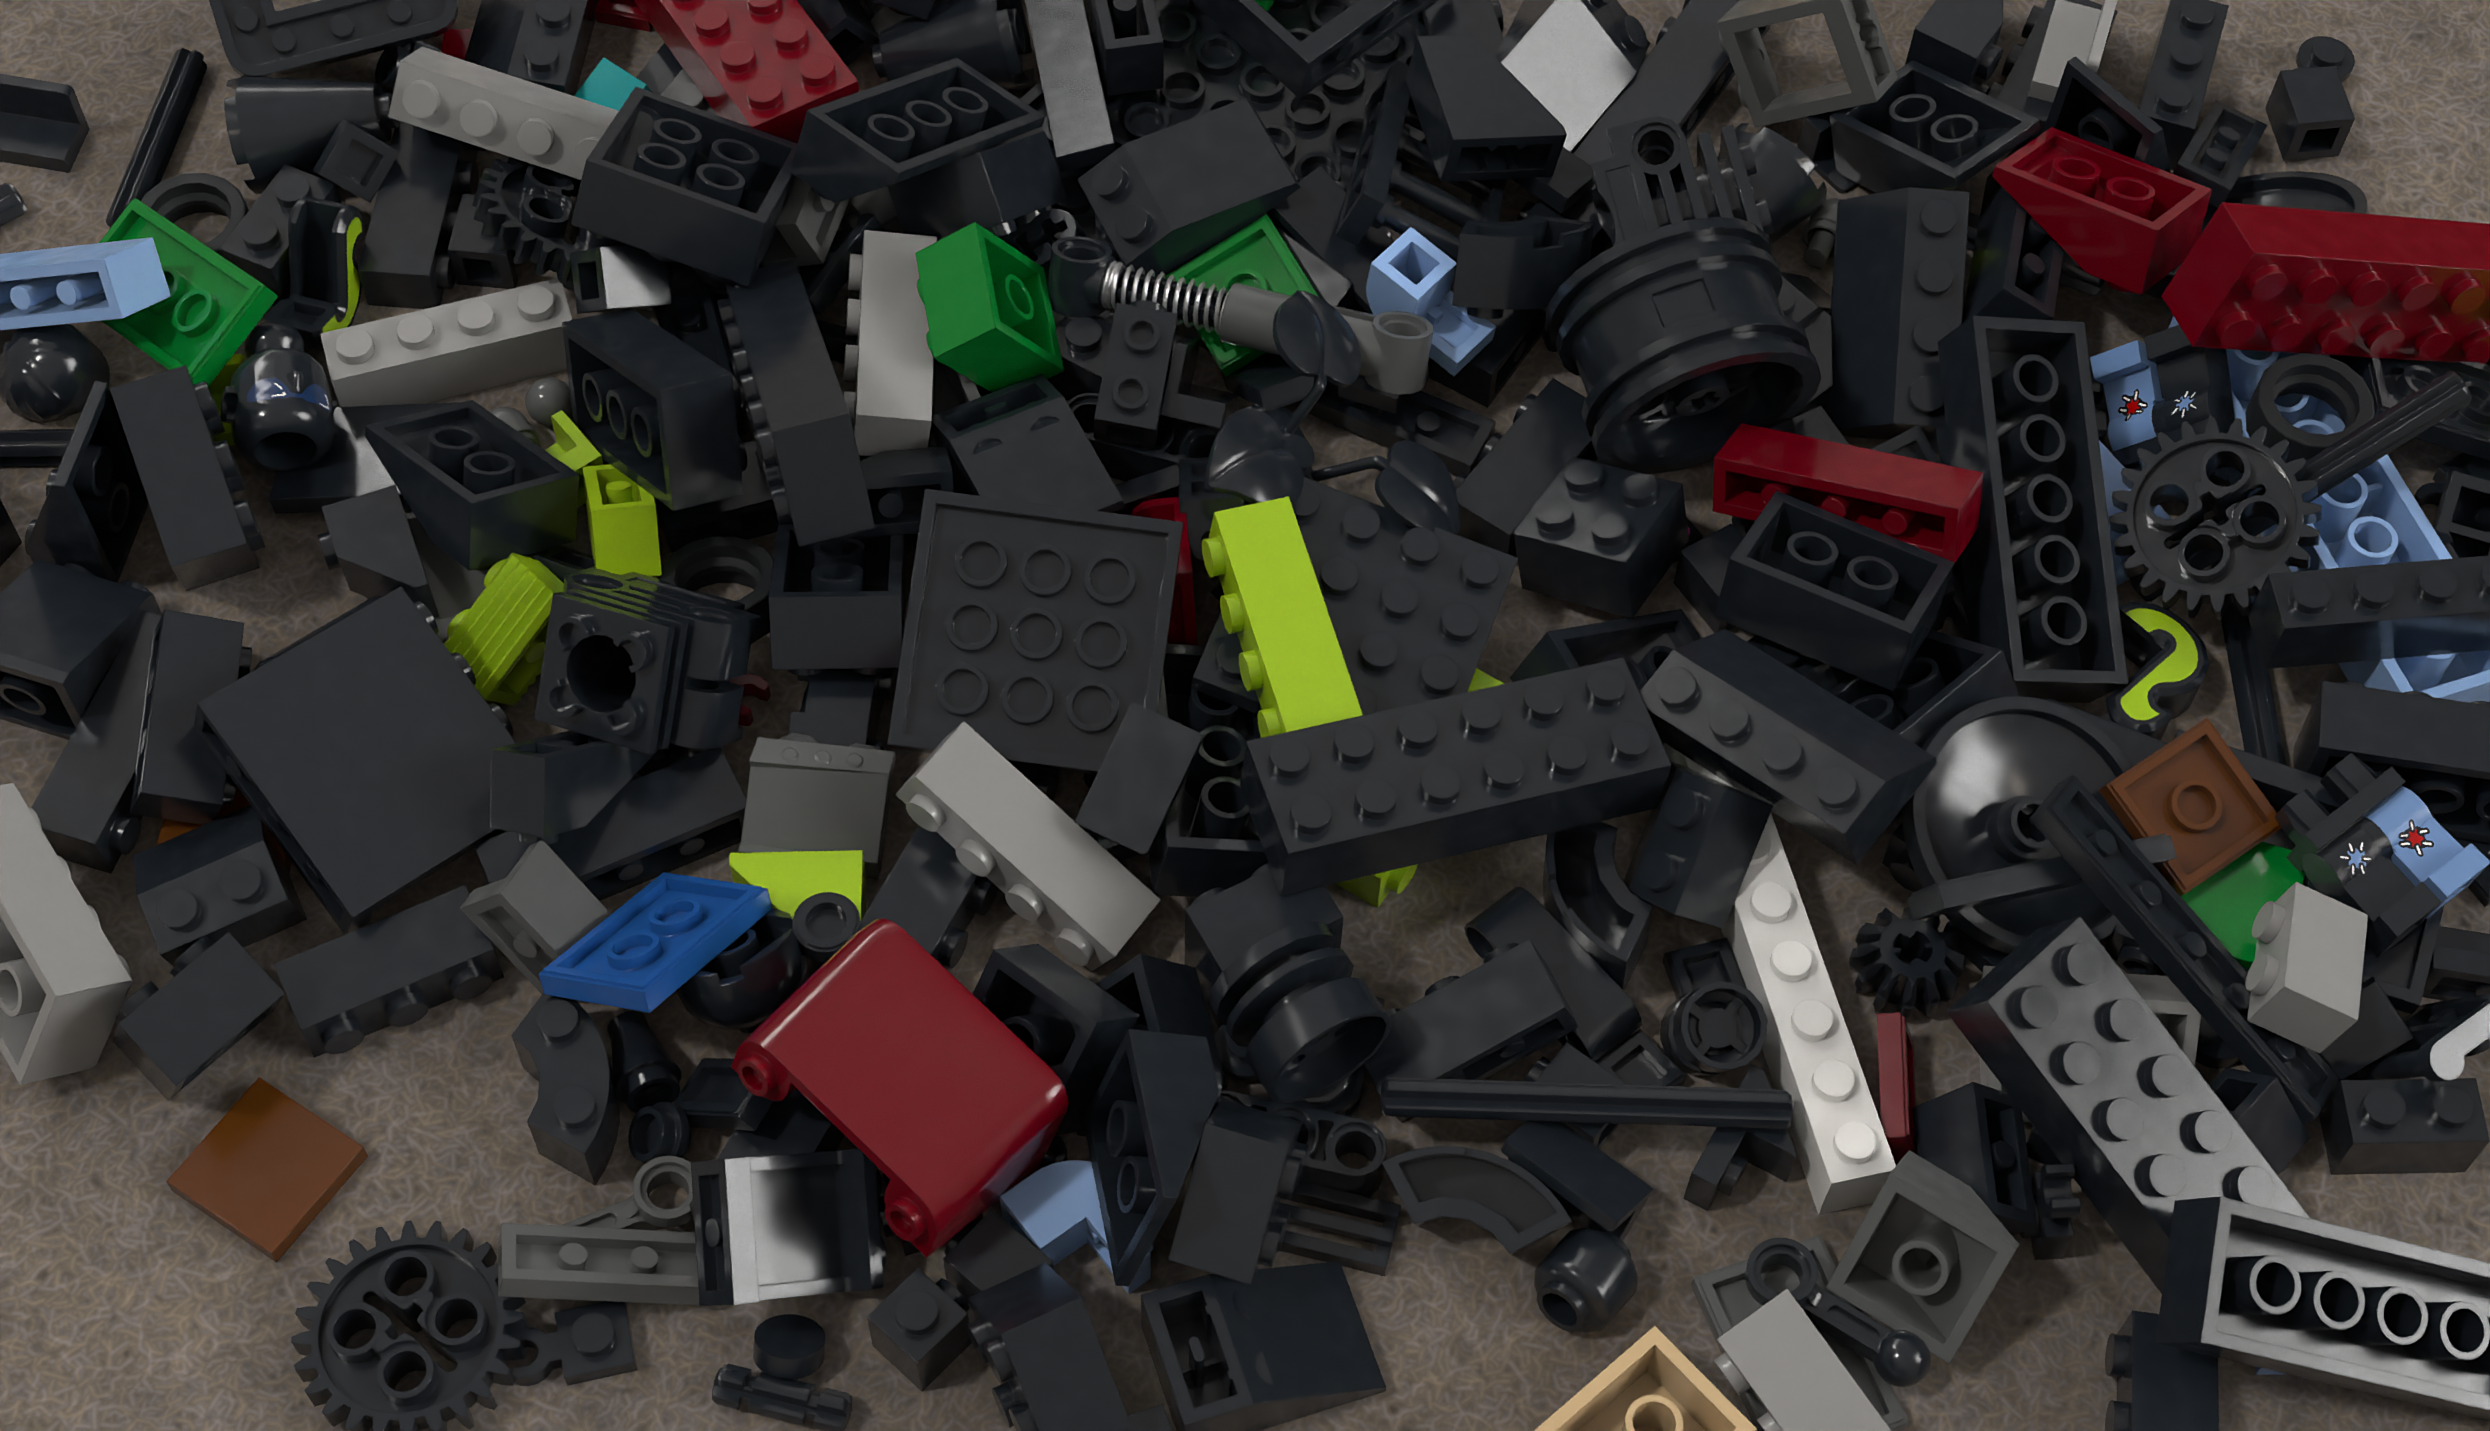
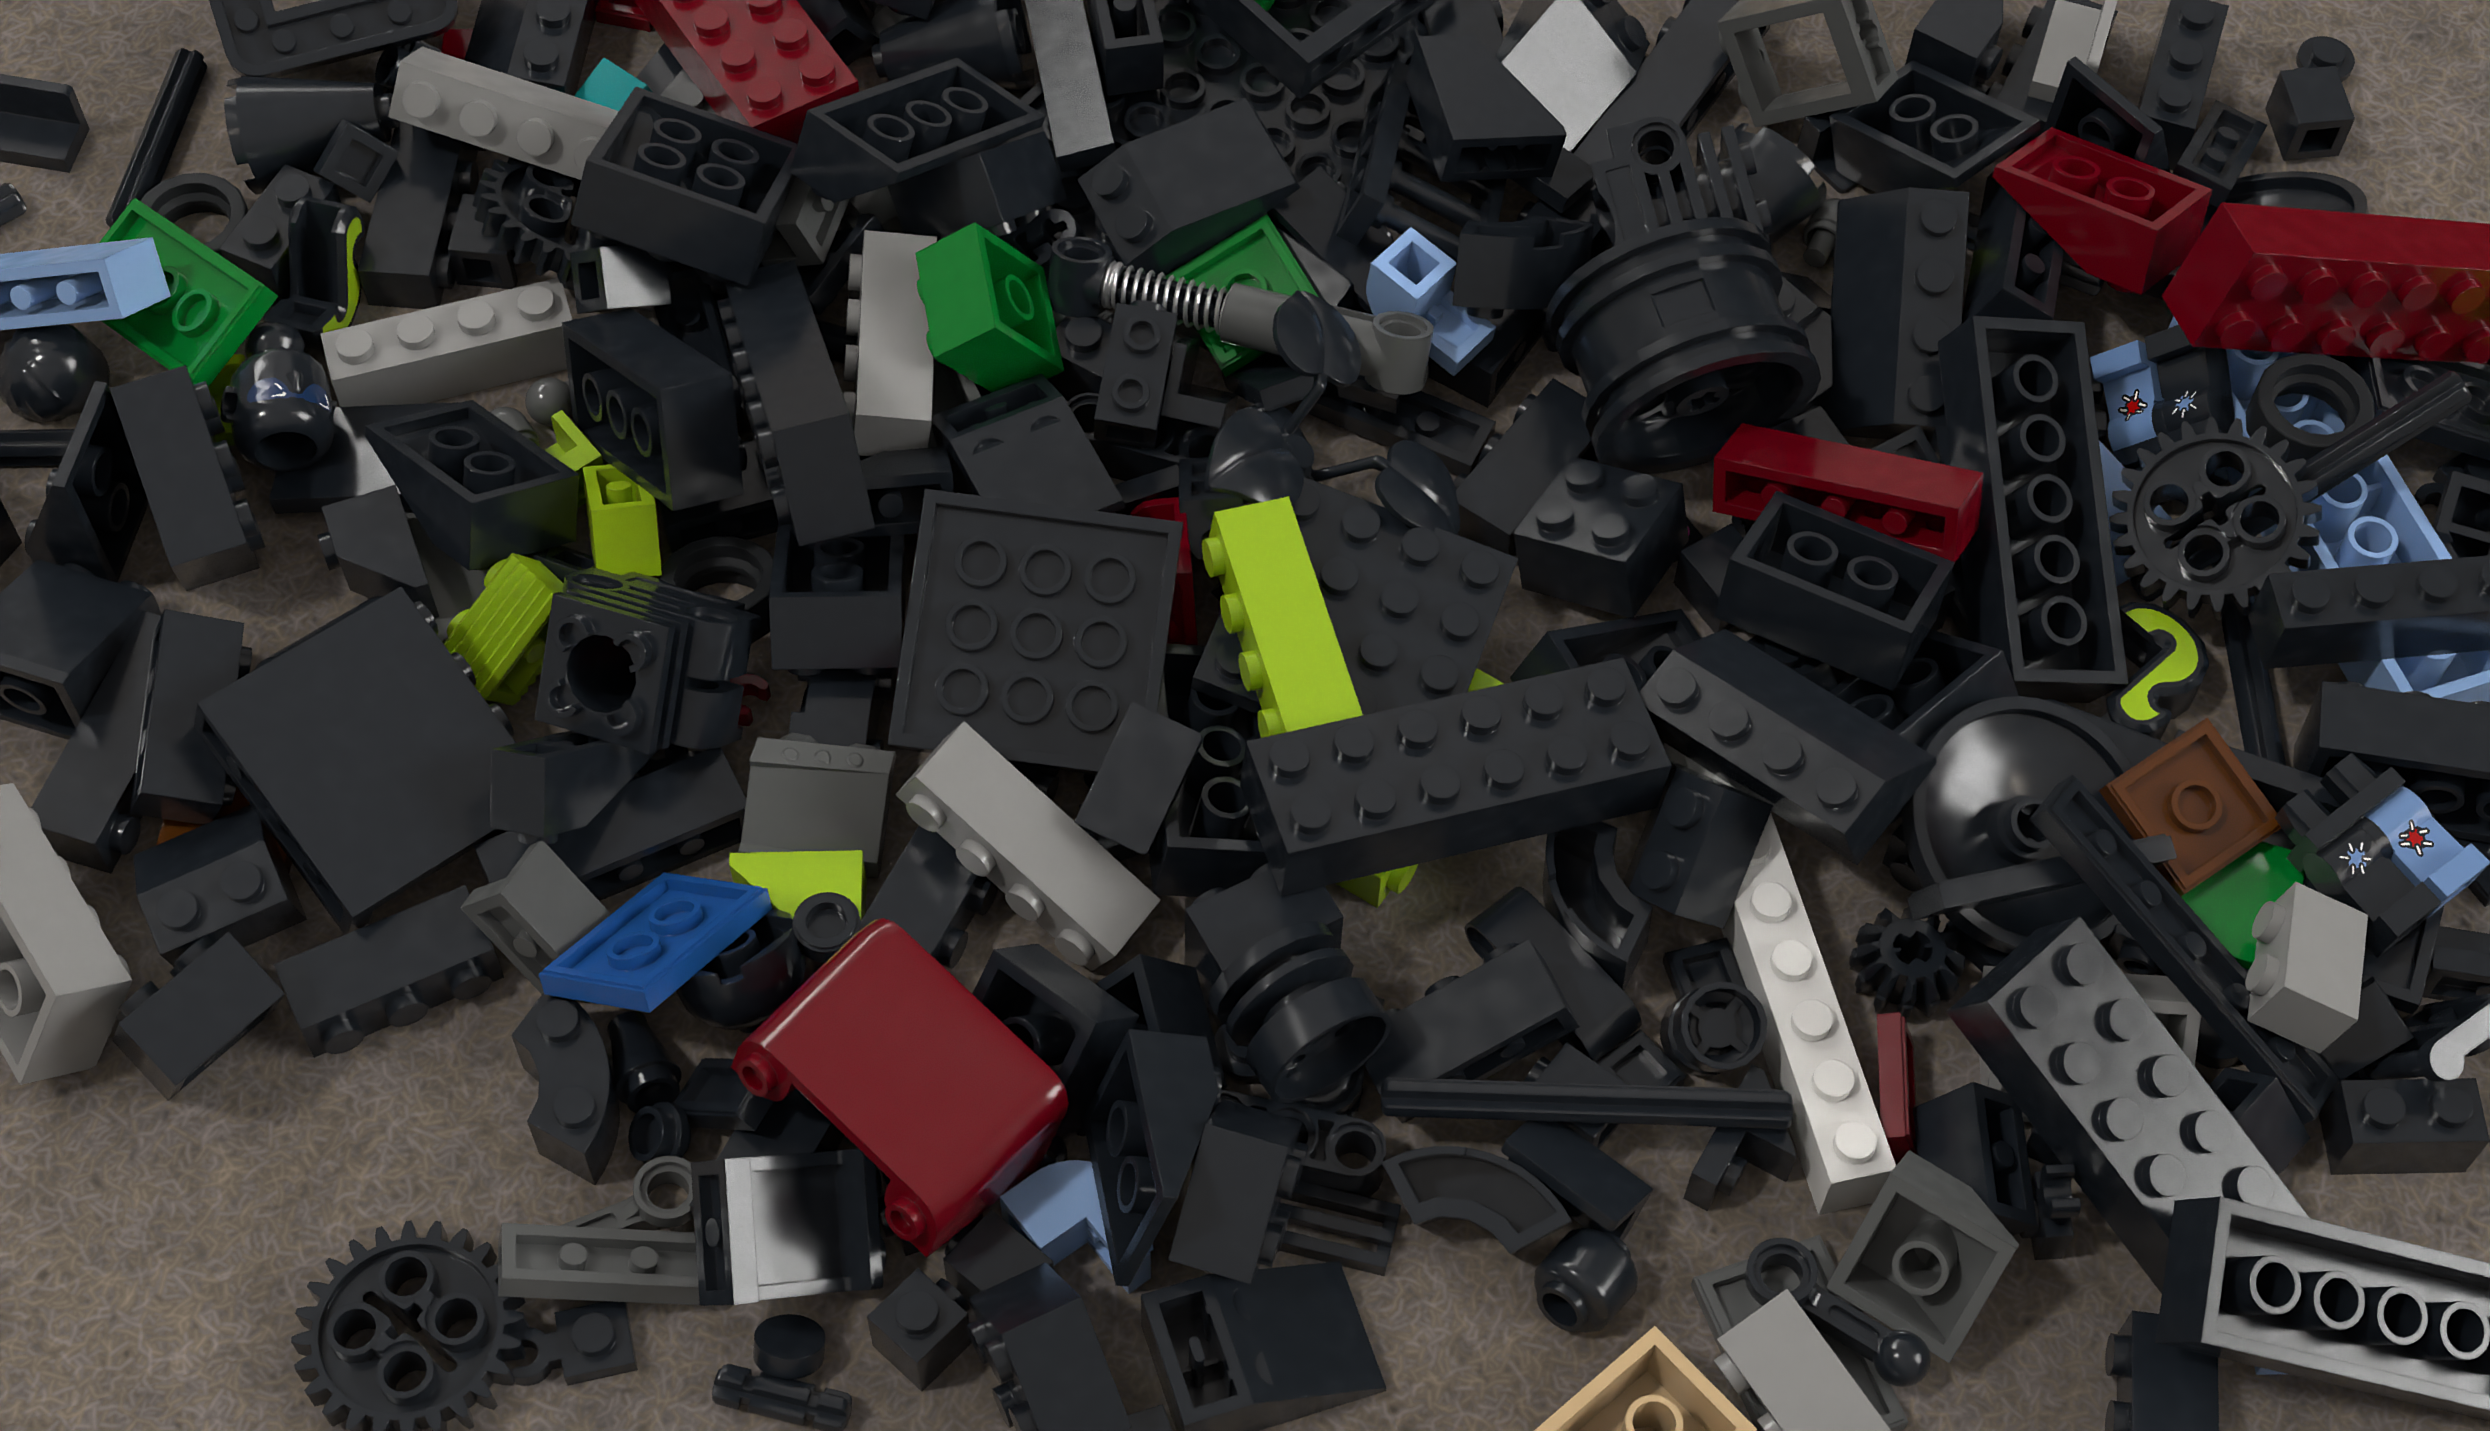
(267, 1169): reddish brown tile -> none

